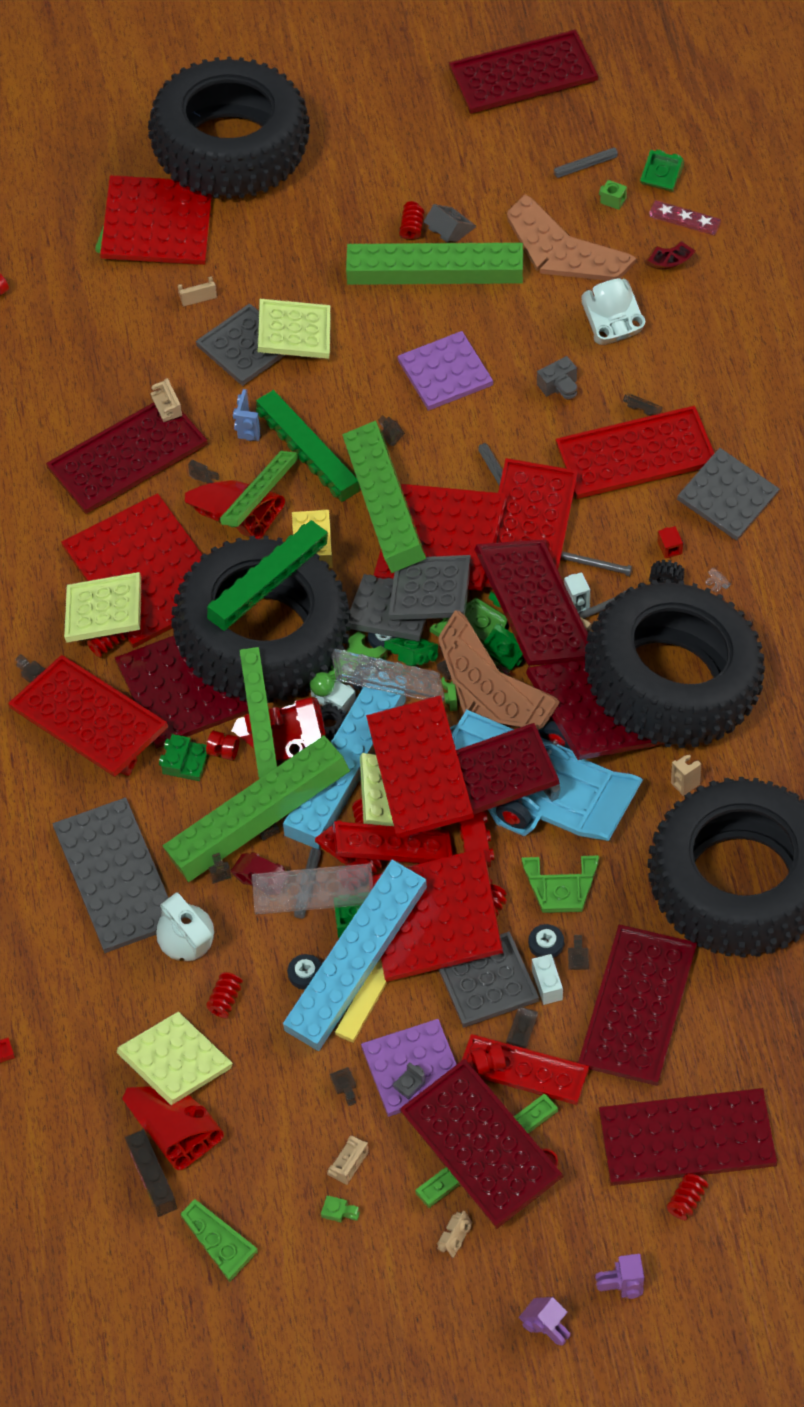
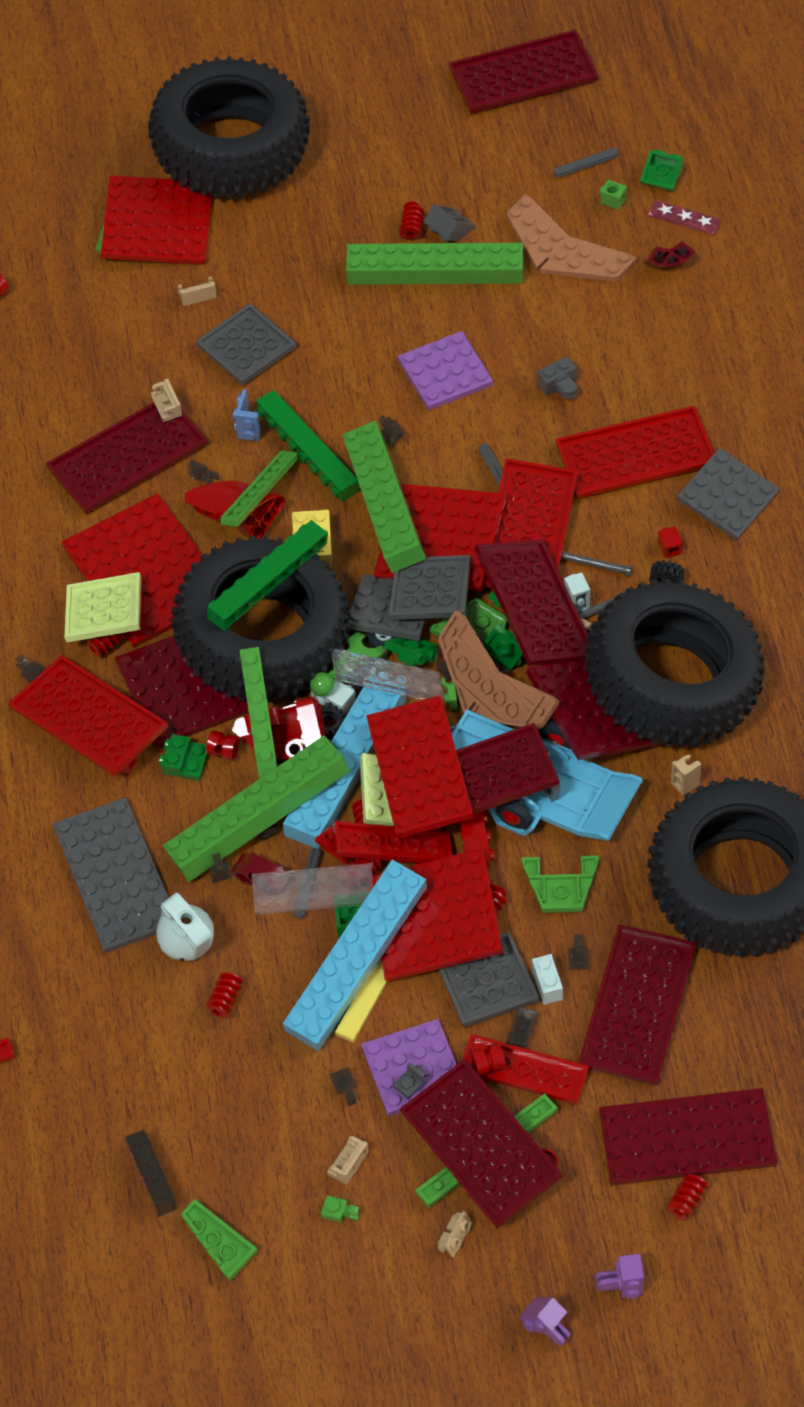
(174, 1058): yellowish green plate -> none
(179, 1130): red panel -> none
(294, 328): yellowish green plate -> none
(296, 970): black wheel -> none
(540, 946): black wheel -> none
(612, 311): light aqua piece -> none
(636, 402): clear smoke plate -> none
(719, 580): clear tile -> none

